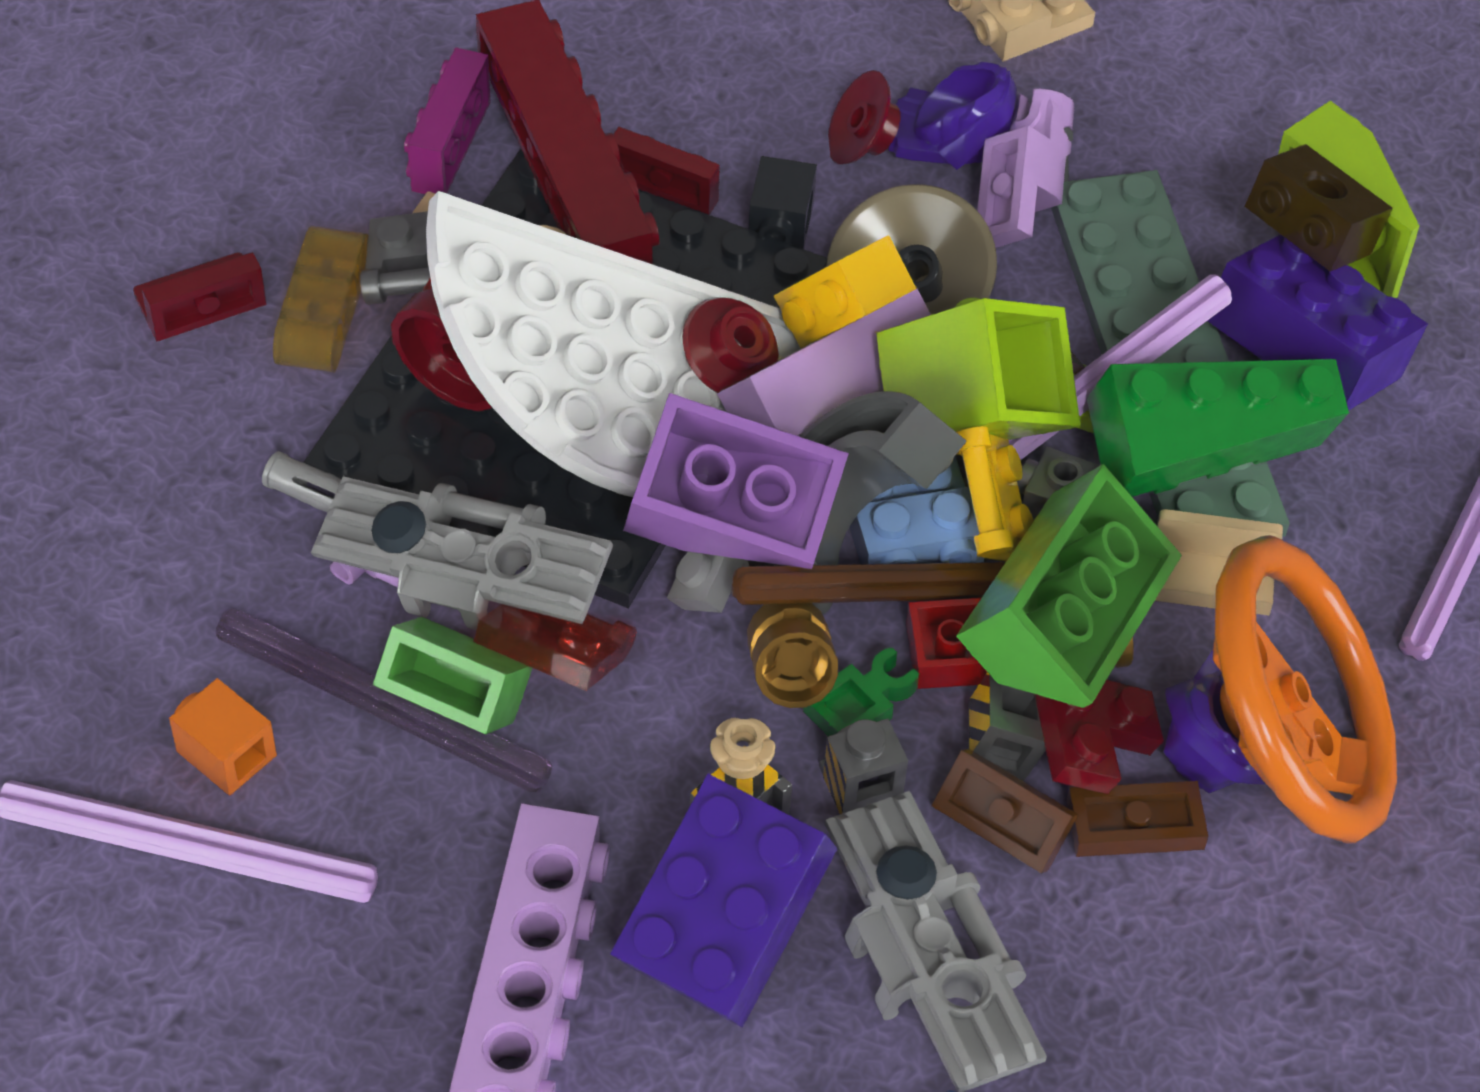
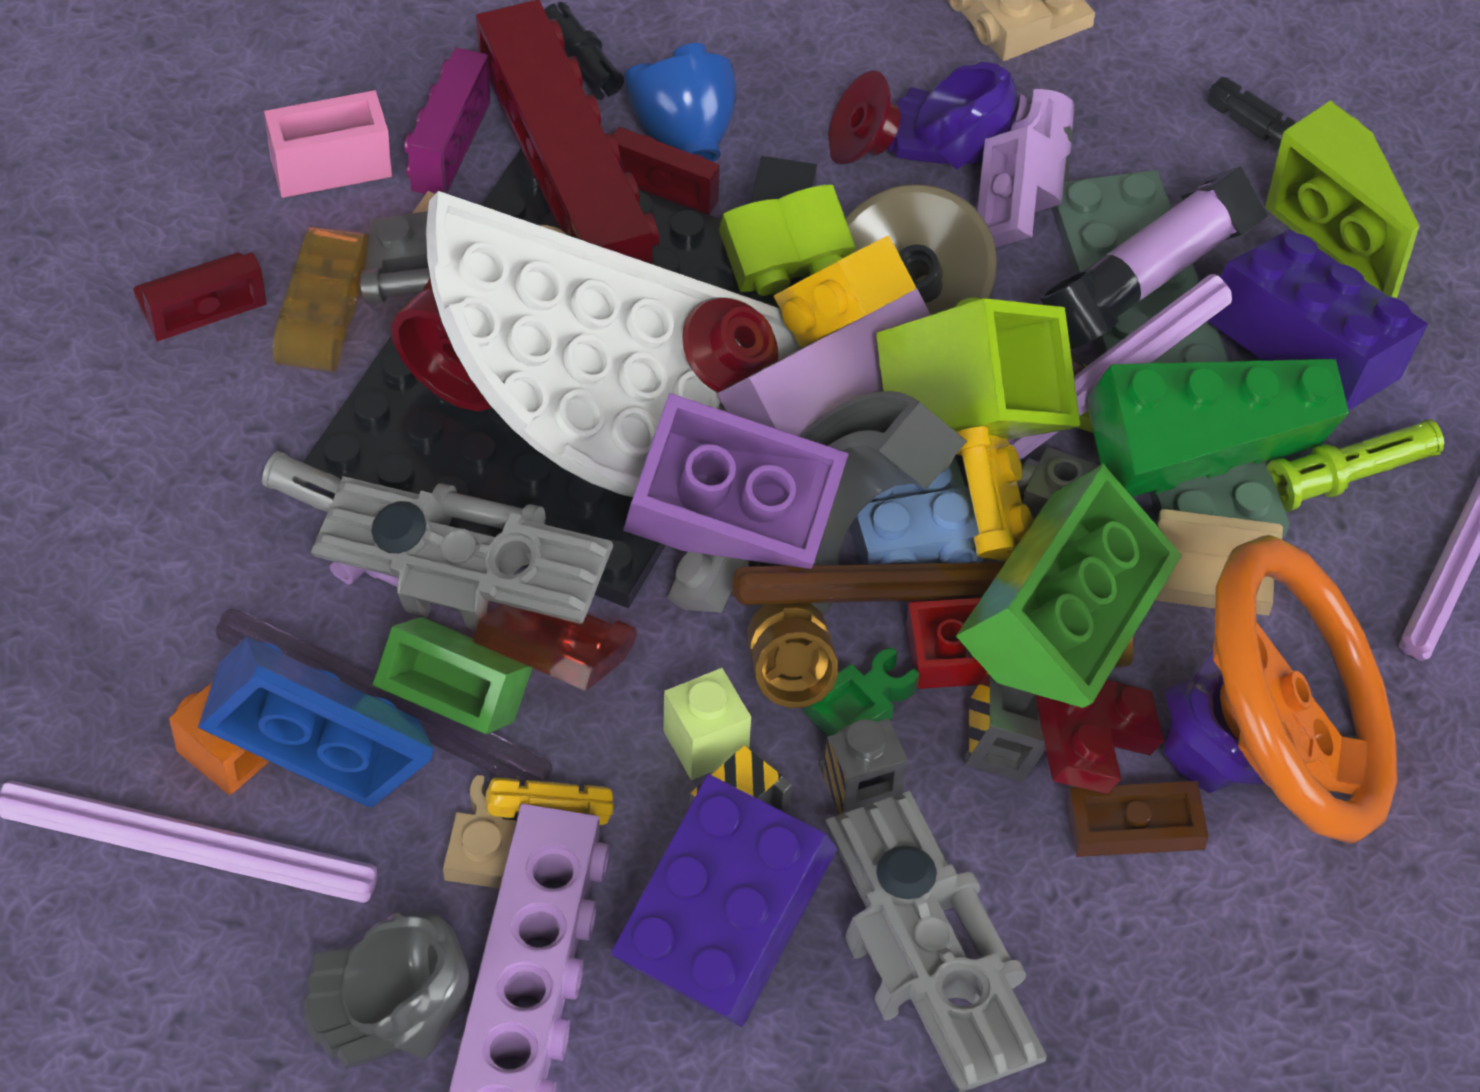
(313, 723): none -> blue slope
(328, 143): none -> bright pink piece
(387, 990): none -> dark grey hair
(478, 843): none -> tan plate
(506, 796): none -> yellow axle
(587, 49): none -> black pin
(684, 99): none -> blue piece
(705, 722): none -> yellowish green brick
(742, 761): tan plate -> none
(785, 238): none -> lime brick
(1004, 810): reddish brown plate -> none
(1208, 215): none -> piece
(1249, 110): none -> black axle
(1318, 207): dark brown brick -> none
(1332, 469): none -> lime pin

